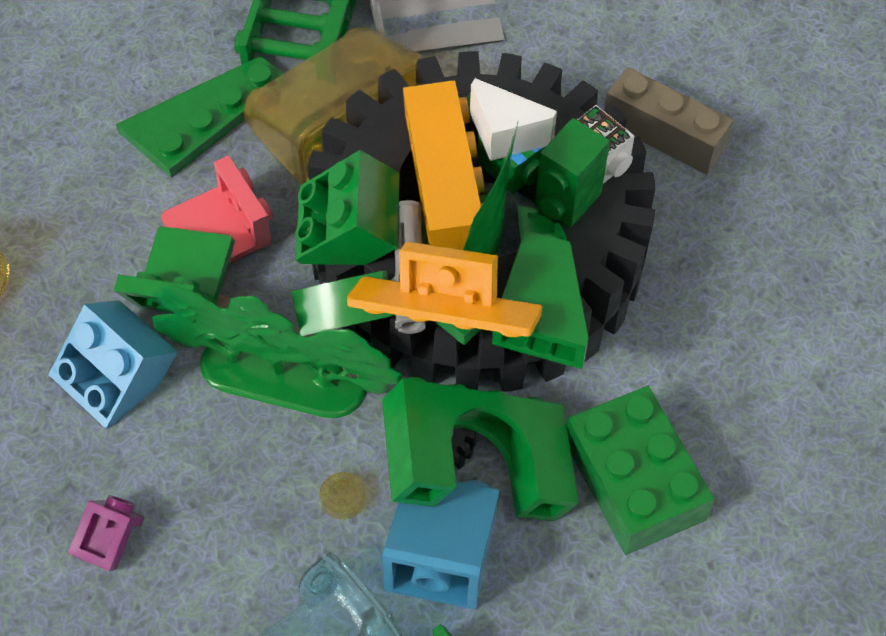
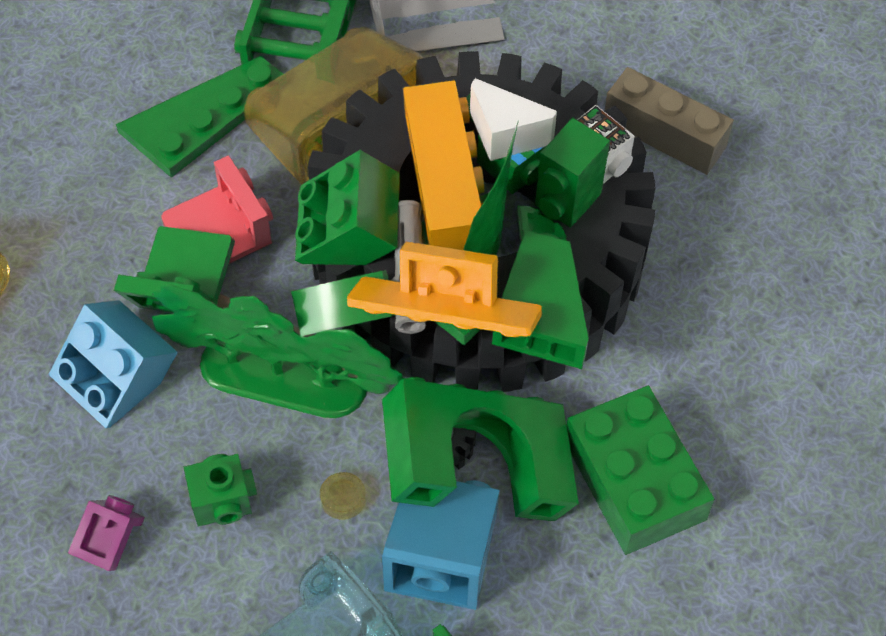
(219, 489): none -> green brick

